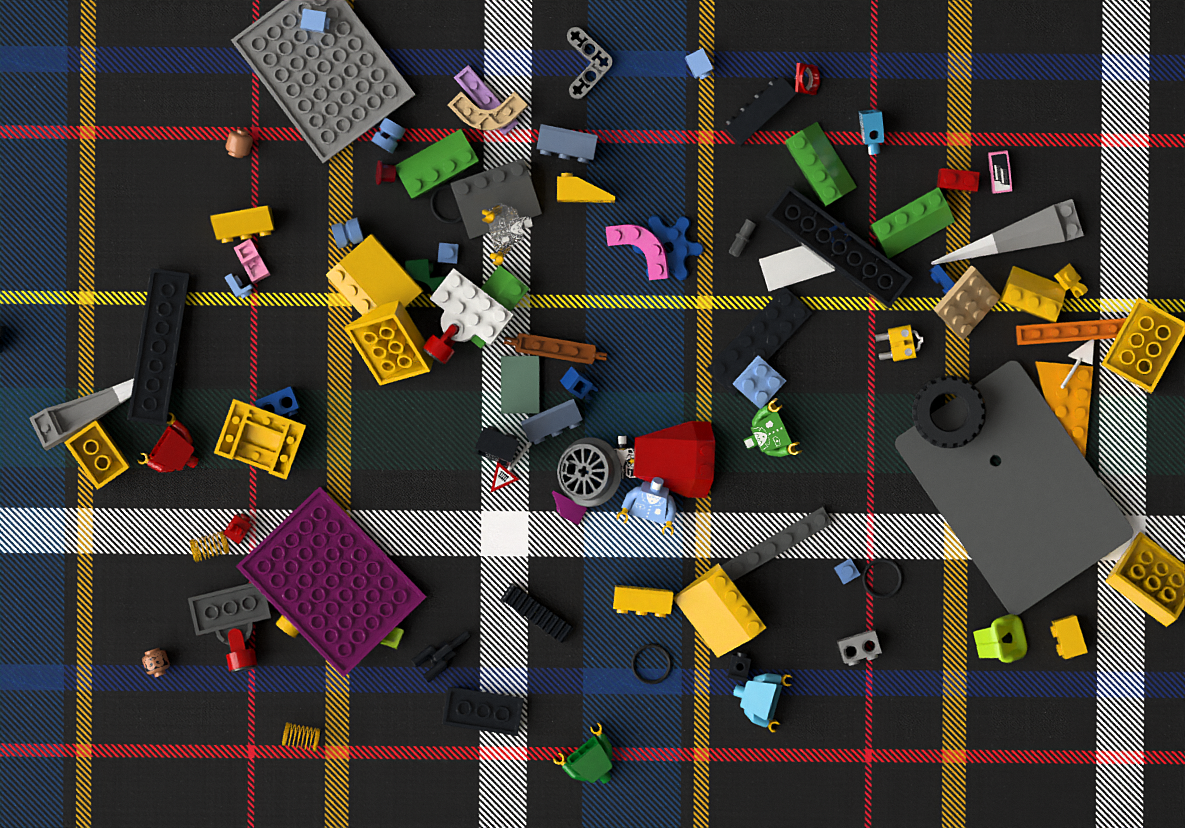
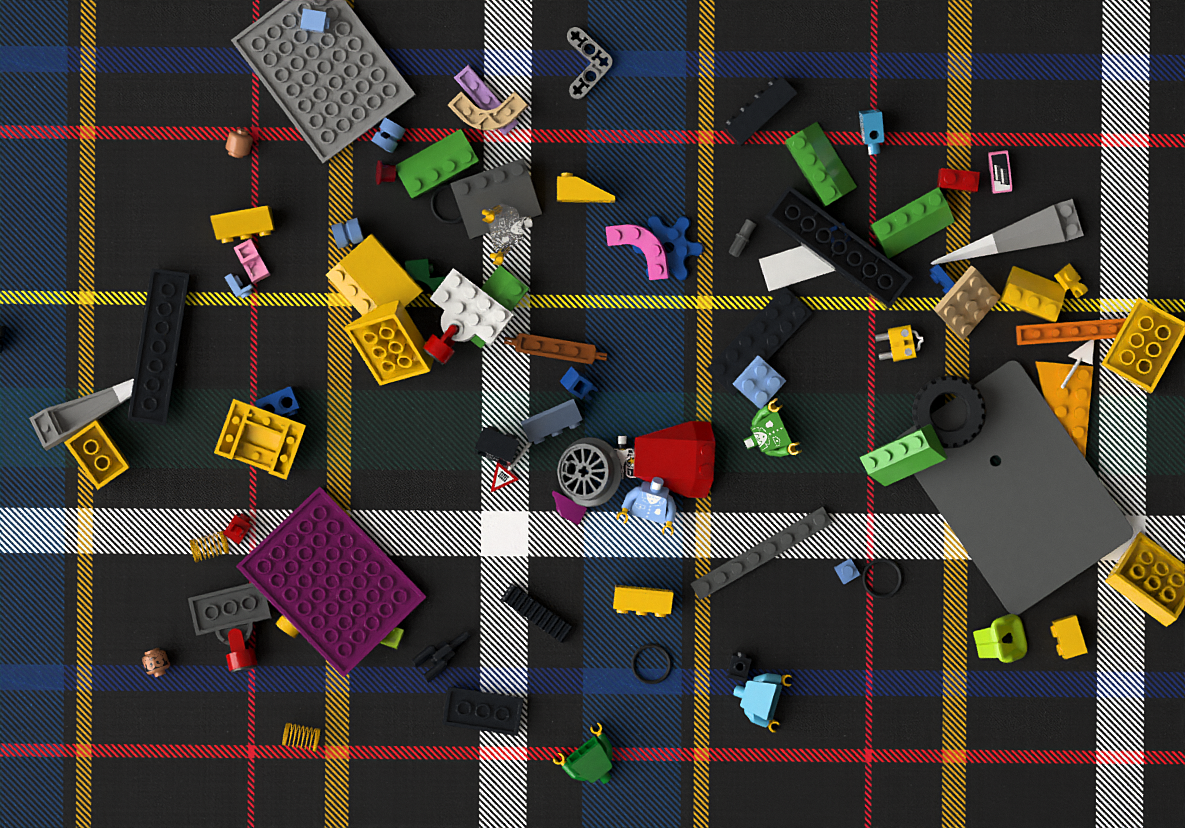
(172, 449): red torso -> none
(448, 253): medium blue plate -> none
(519, 384): sand green tile -> none
(566, 143): sand blue slope -> none
(699, 64): light blue brick -> none
(719, 611): yellow slope -> none
(814, 79): red piece -> none
(858, 642): light grey brick -> none
(904, 456): none -> bright green slope

